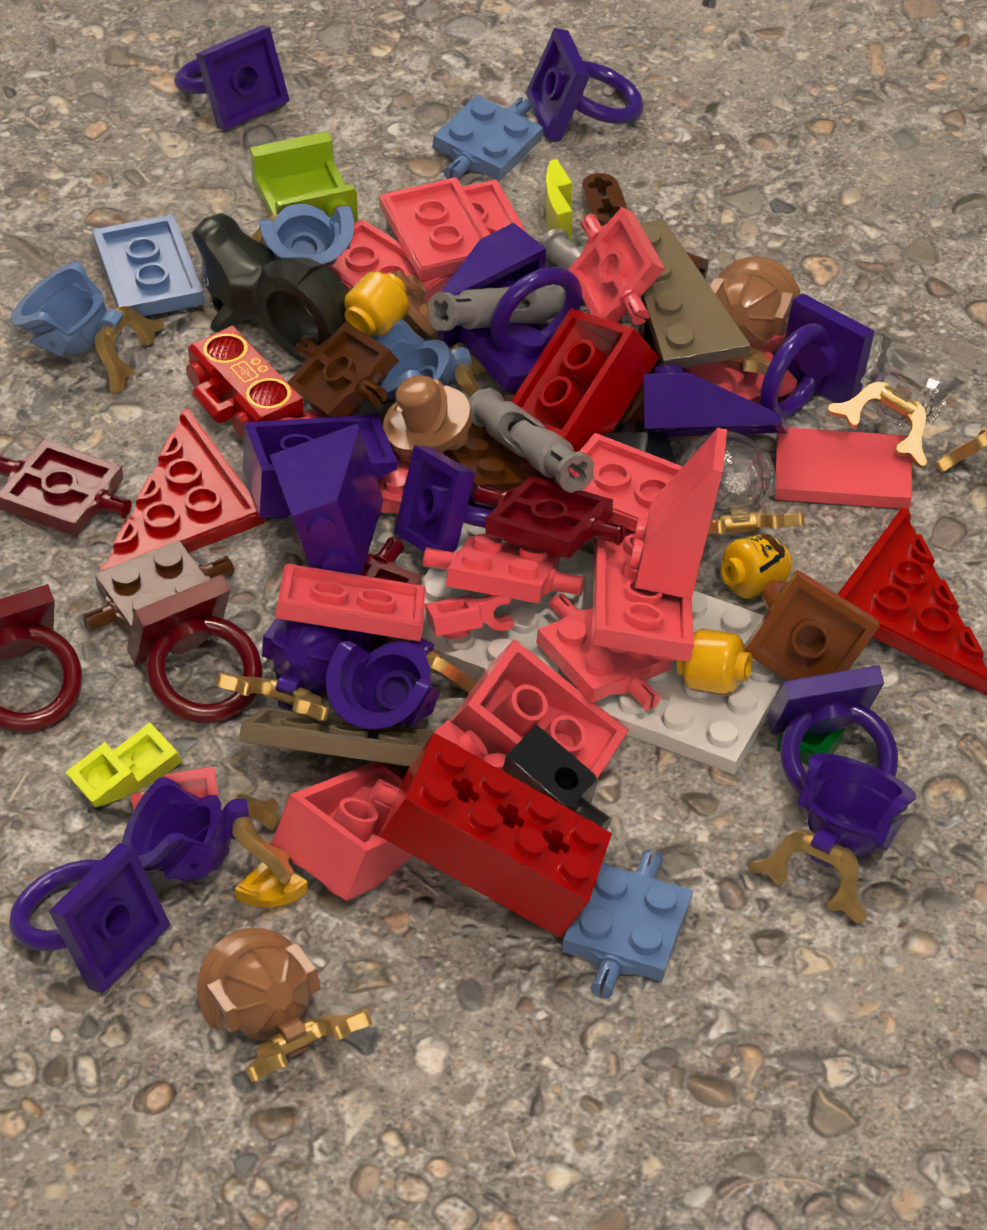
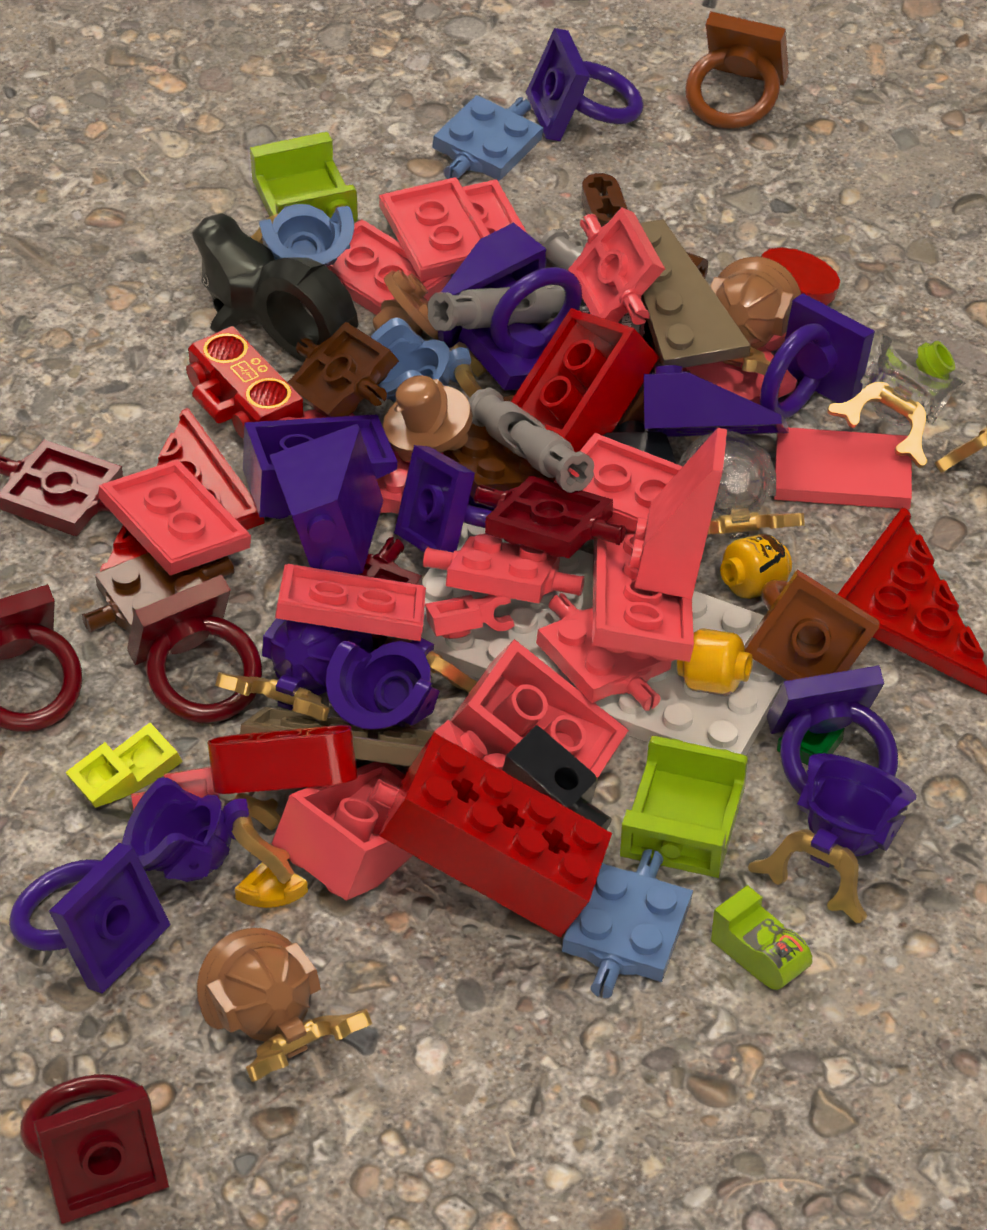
(71, 318): medium blue helmet -> none
(96, 1150): none -> dark red tile
(148, 266): medium blue plate -> none
(174, 517): none -> coral tile
(238, 77): dark purple tile -> none
(282, 759): none -> red beam
(376, 303): yellow head -> none
(558, 198): neon yellow slope -> none
(685, 806): none -> lime panel
(744, 50): none -> dark orange tile
(759, 940): none -> lime leg
(811, 273): none -> red tile
(935, 360): none -> lime plate

